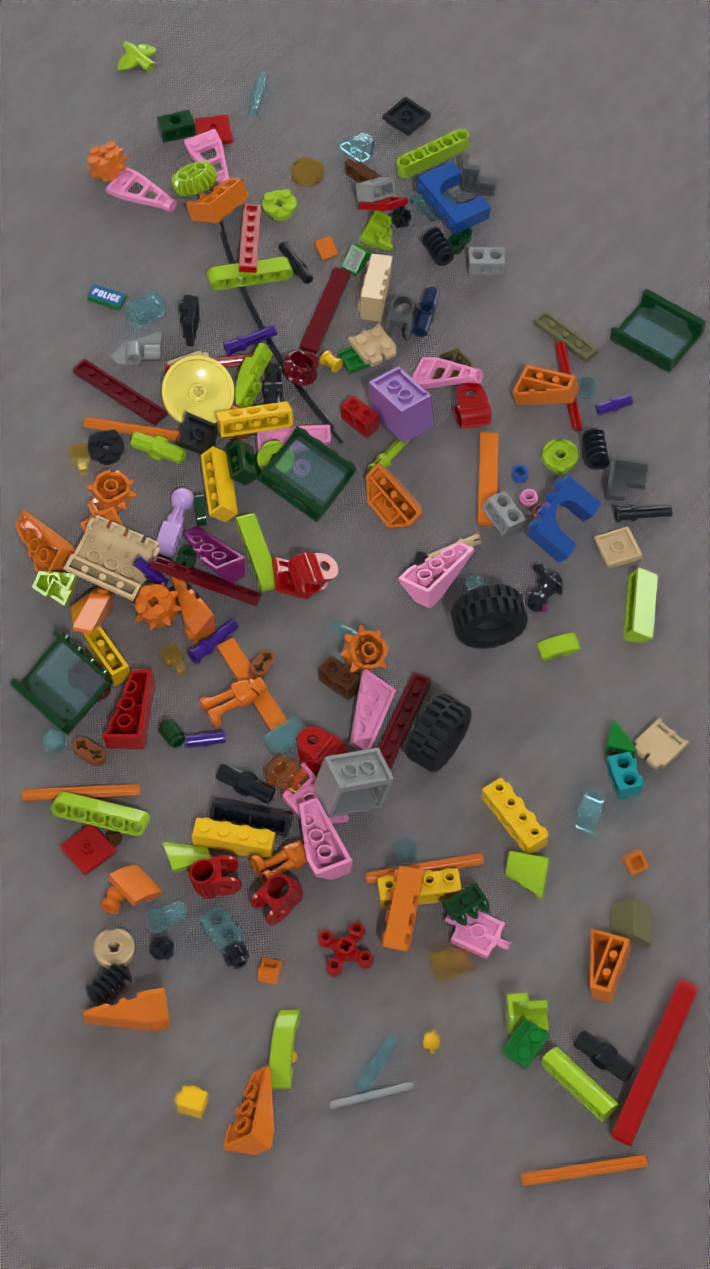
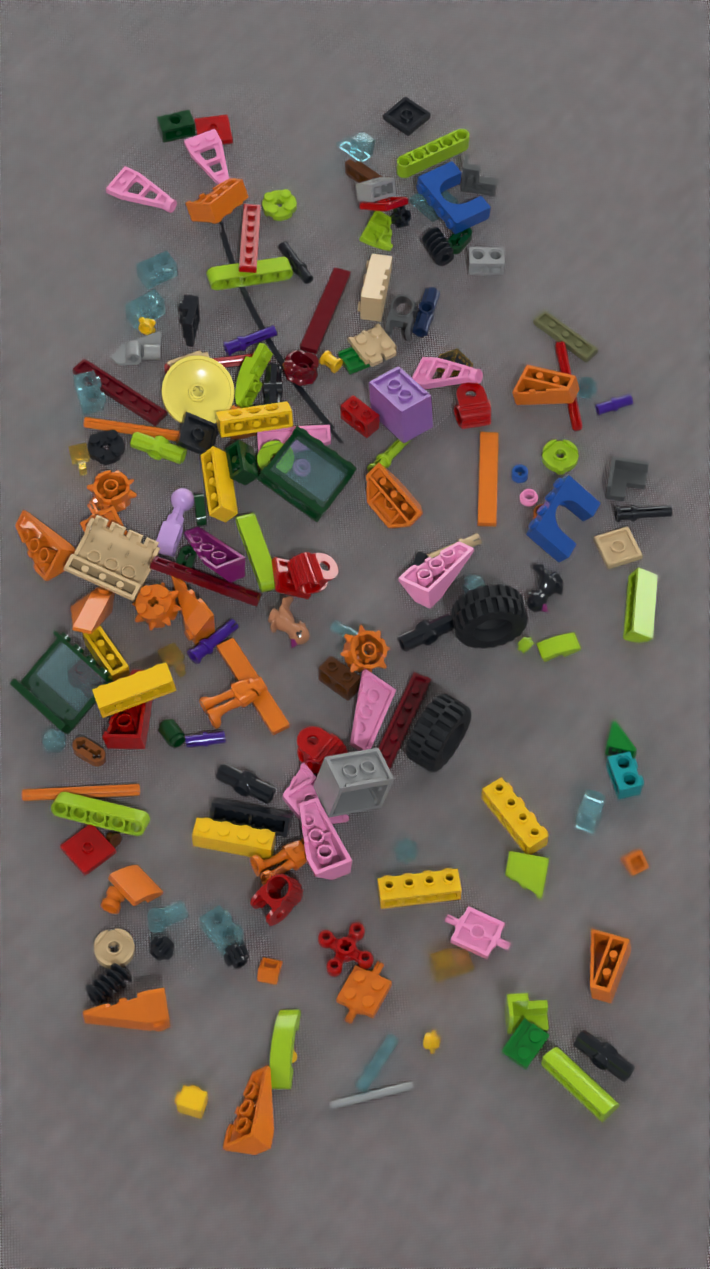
(56, 585): lime slope -> none
(85, 393): none -> clear light blue brick
(106, 161): orange brick -> none
(106, 297): tile -> none
(134, 690): none -> yellow brick
(137, 56): lime plant -> none
(146, 325): none -> yellow plate
(151, 574): dark purple pin -> none
(157, 270): none -> clear light blue brick
(183, 855): lime slope -> none
(194, 178): lime gear -> none
(218, 883): red piece -> none
(259, 88): clear light blue pin -> none
(264, 666): dark orange beam -> none
(283, 736): clear light blue brick -> none
(284, 621): none -> nougat animal
(285, 773): clear orange brick -> none
(307, 171): clear yellow tile -> none
(326, 248): orange slope -> none
(357, 258): green slope -> none
(364, 992): none -> orange plate
(403, 908): orange wedge -> none
(426, 632): none -> black piece
(436, 865): orange axle -> none
(466, 902): dark green plate -> none
(503, 513): light grey brick -> none
(525, 644): none -> lime plate
(583, 1170): orange axle -> none
(595, 449): black piece -> none
(632, 921): olive slope -> none
(654, 1062): red beam -> none
(659, 331): panel -> none
(659, 745): tan plate -> none

